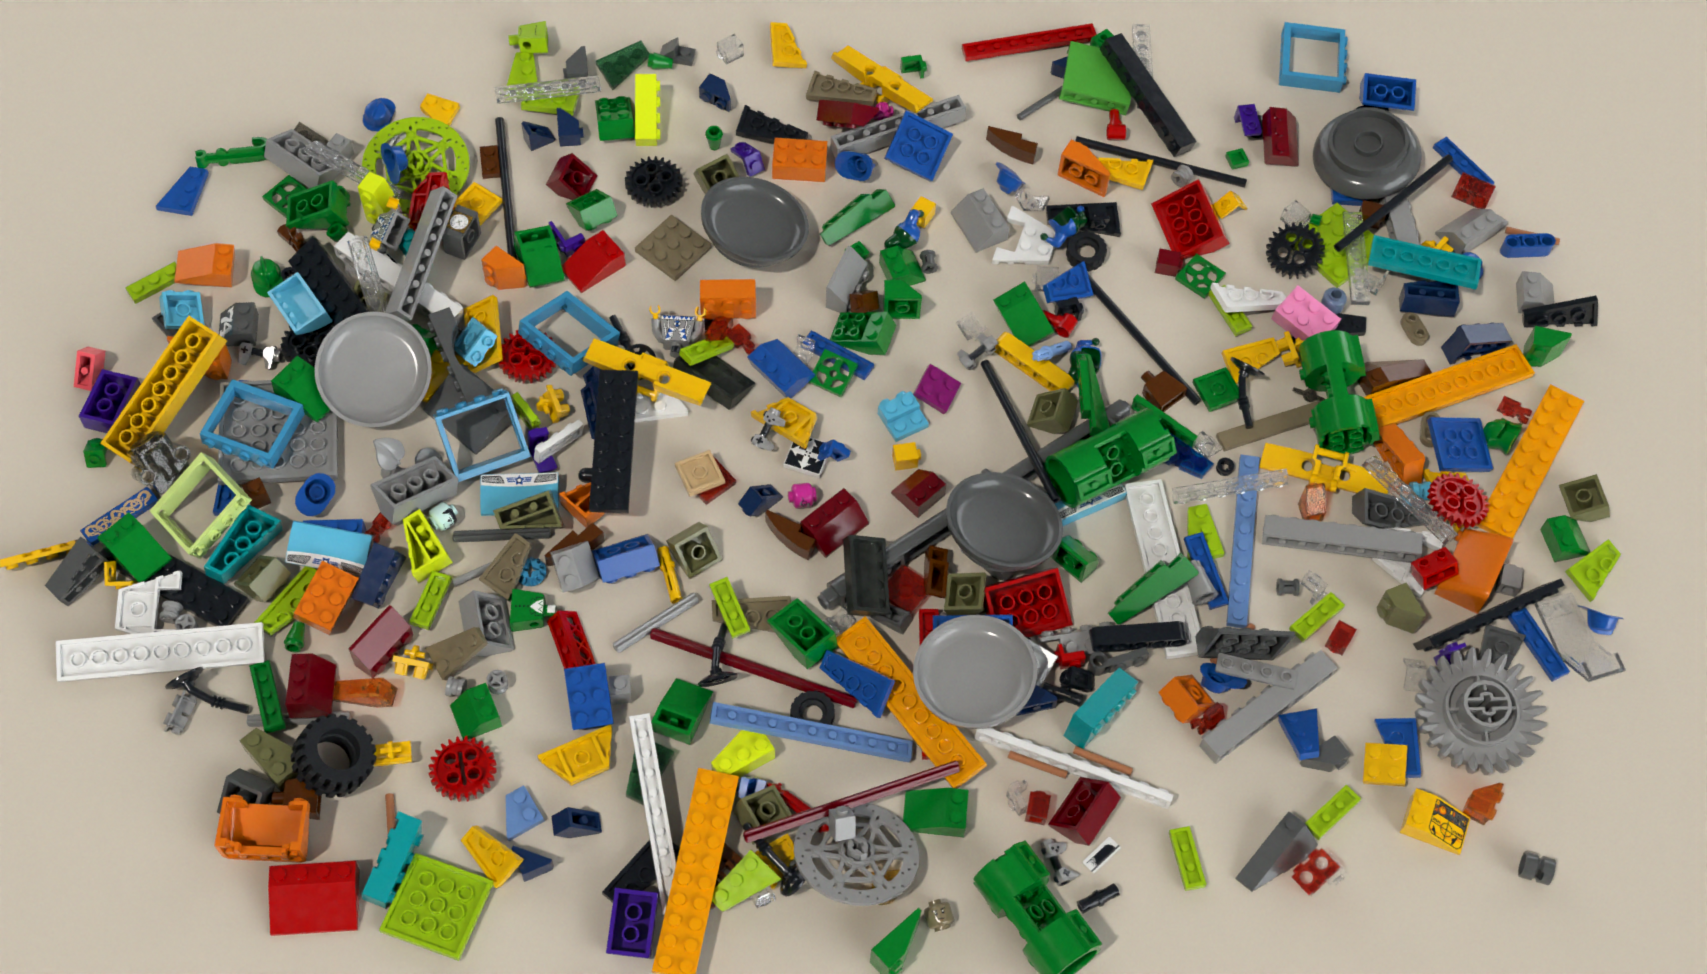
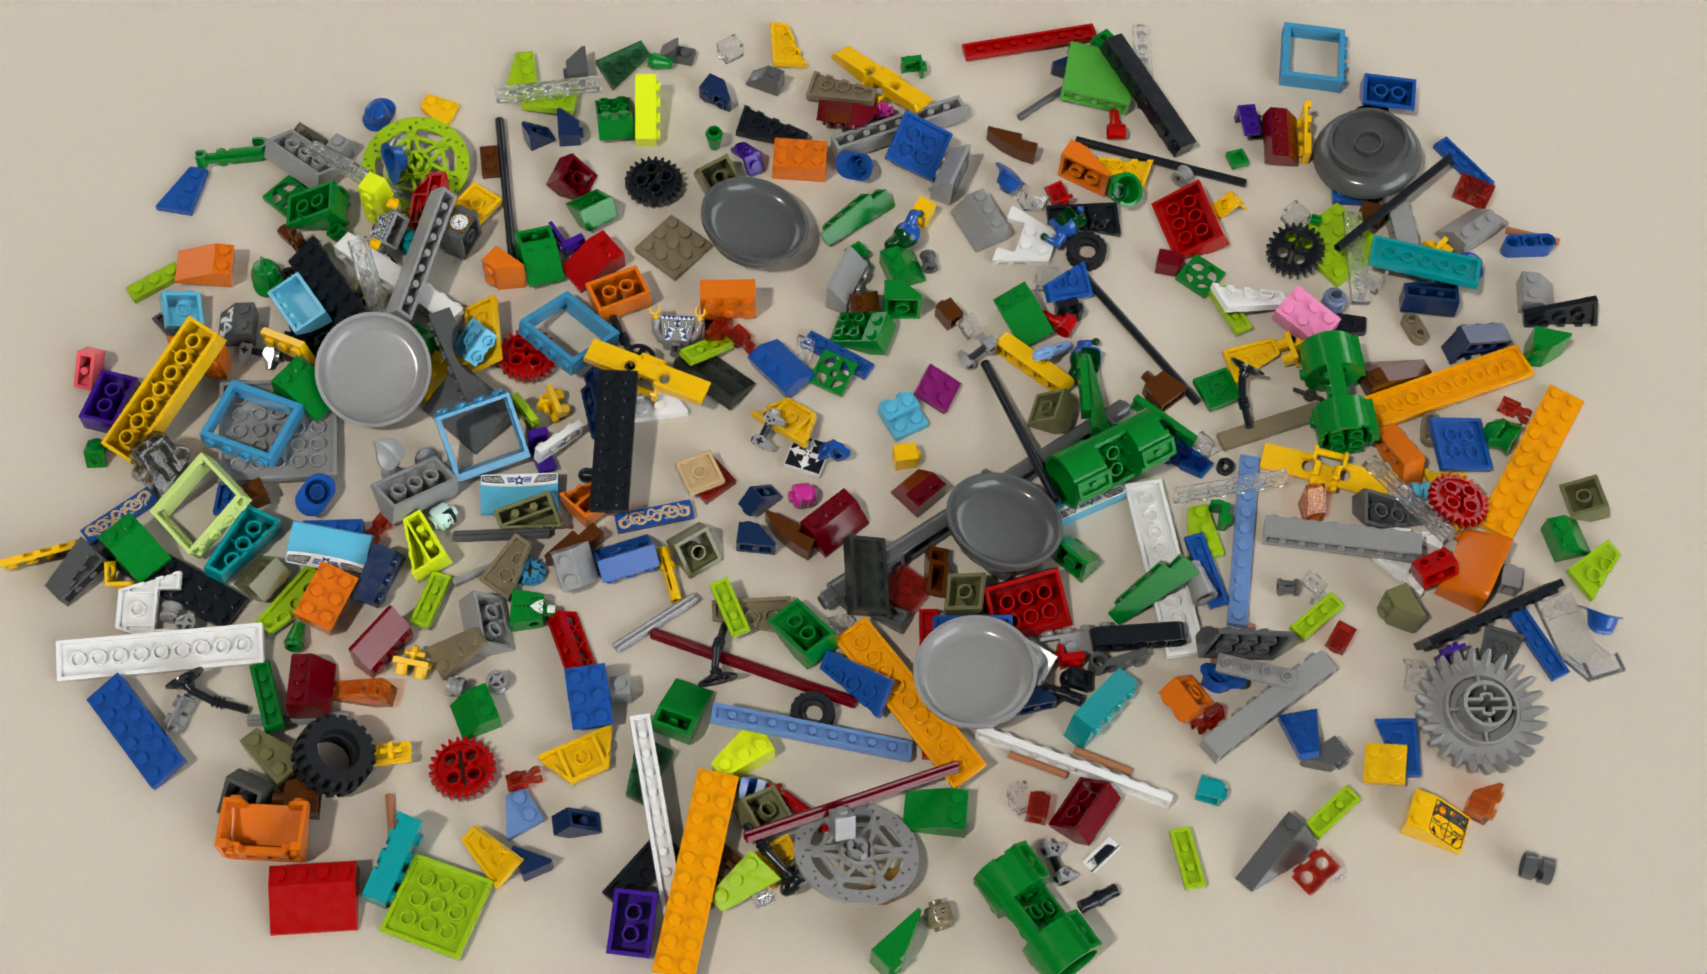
(136, 731): none -> blue plate
(288, 345): none -> yellow wing
(520, 779): none -> clear red plate
(531, 38): lime torso -> none
(618, 293): none -> orange brick
(654, 516): none -> blue tile
(754, 539): none -> dark blue slope
(767, 80): none -> dark grey slope
(948, 313): none -> reddish brown brick
(950, 175): none -> light grey slope
(1058, 193): none -> red bracket
(1124, 189): none -> green helmet
(1210, 790): none -> teal window
(1222, 508): none -> green bracket
(1304, 137): none -> yellow wing

